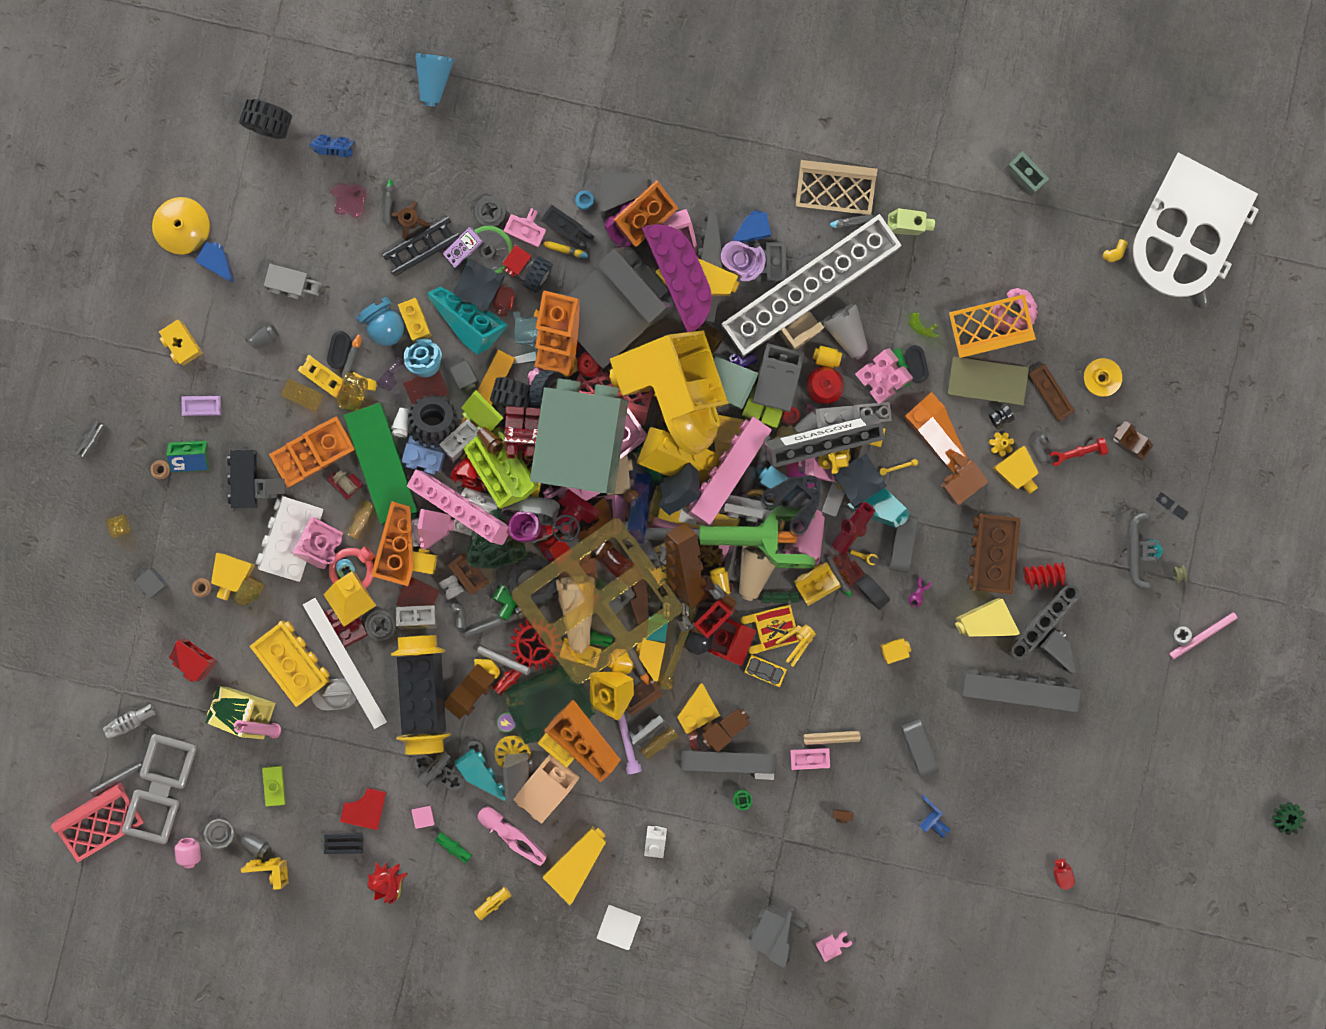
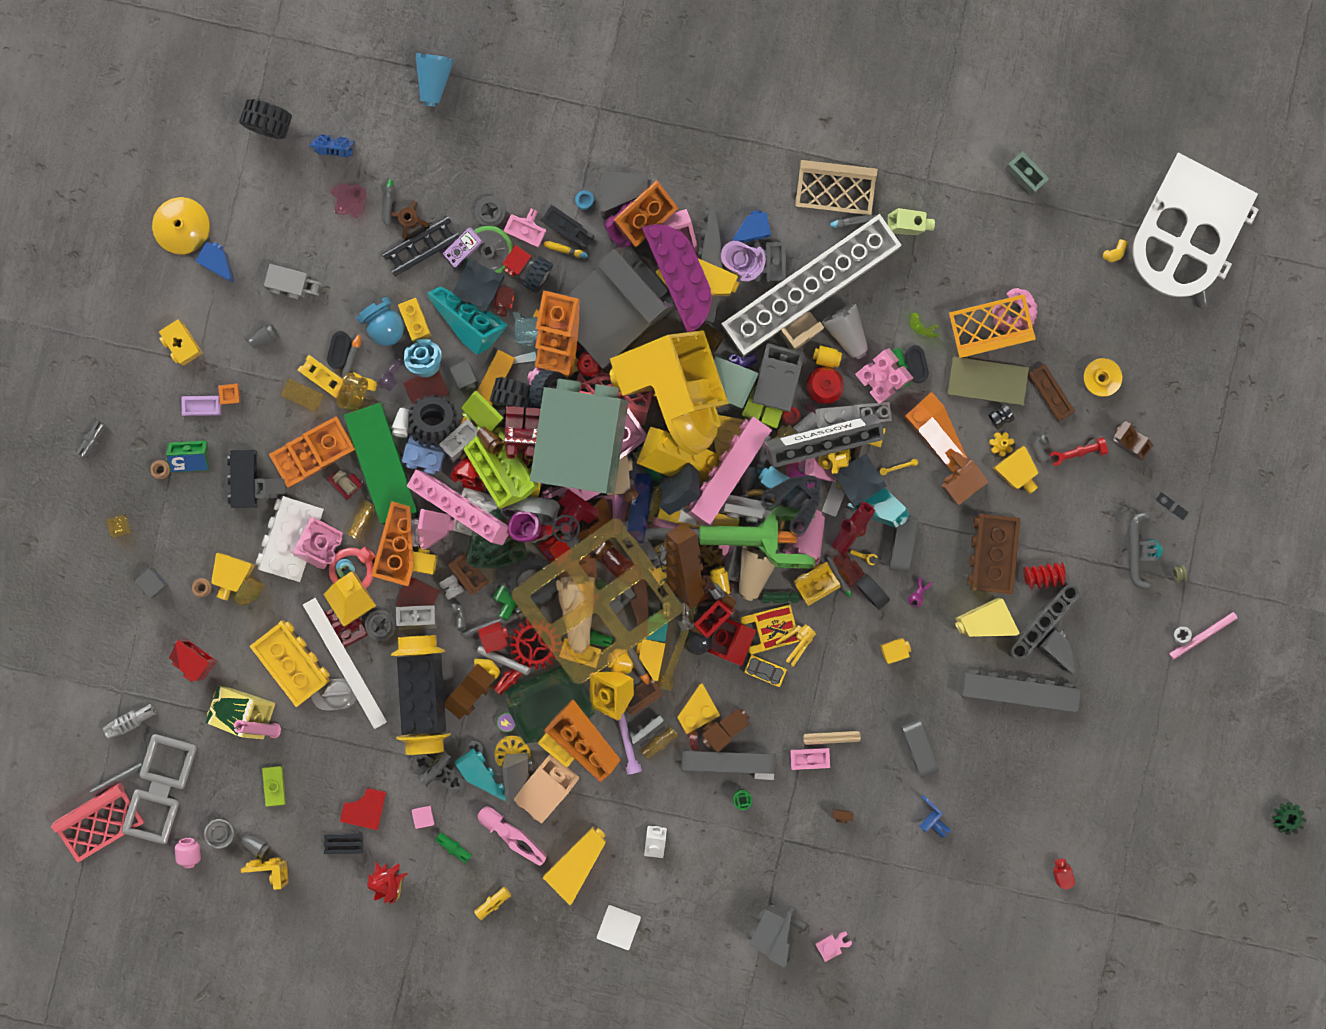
(229, 394): none -> orange plate
(494, 637): none -> red brick

